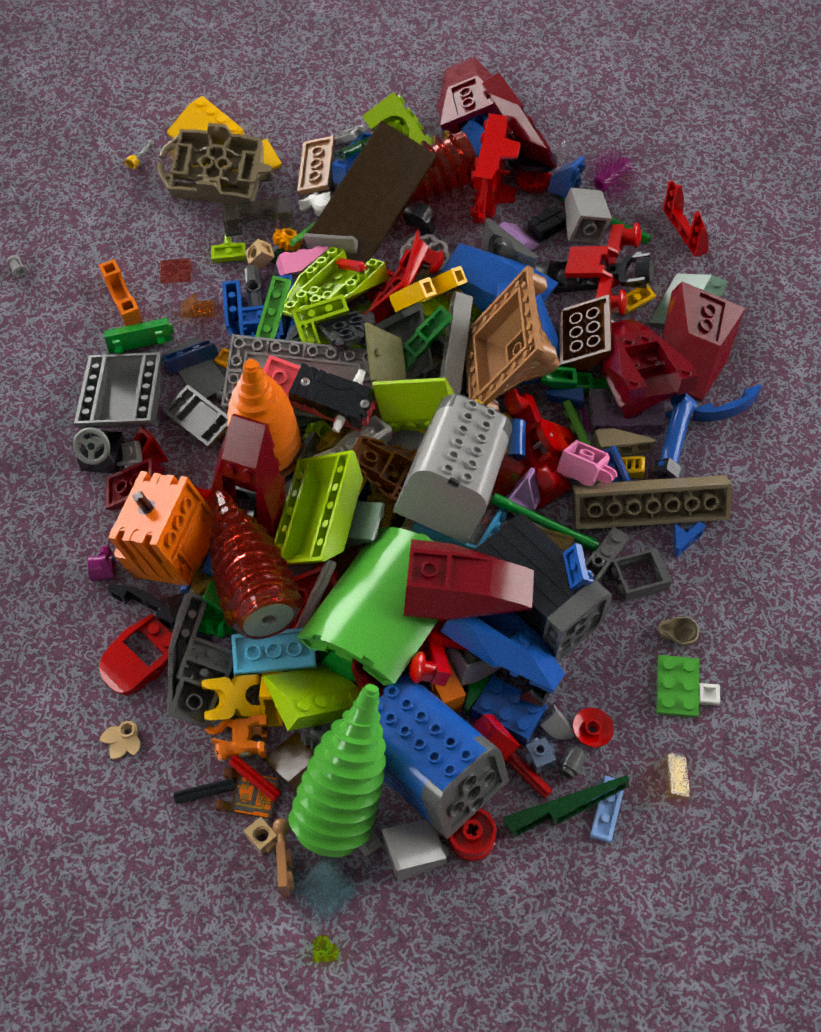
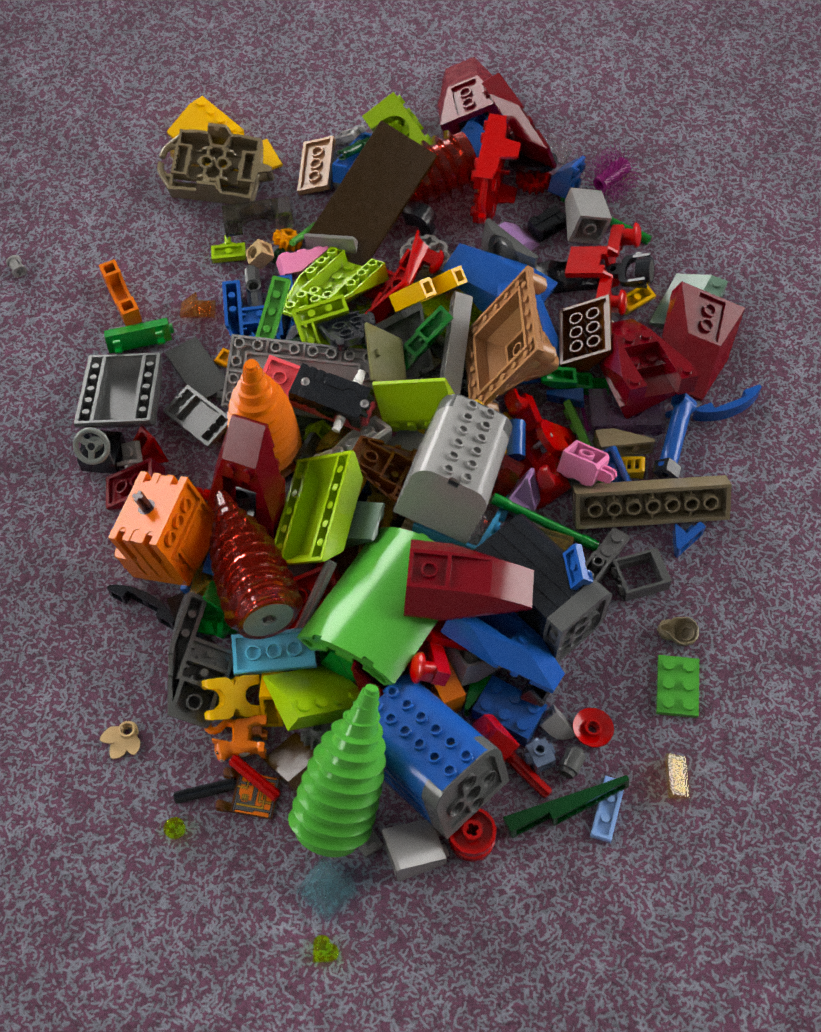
(102, 566): magenta piece -> none
(124, 669): red slope -> none
(133, 160): yellow hinge -> none
(174, 828): none -> clear neon green tile
(175, 270): clear red piece -> none
(190, 356): dark blue slope -> none
(255, 830): tan brick -> none
(284, 858): medium nougat plate -> none
(315, 201): white animal -> none
(351, 265): red axle -> none
(695, 235): red wedge -> none
(709, 694): white tile -> none

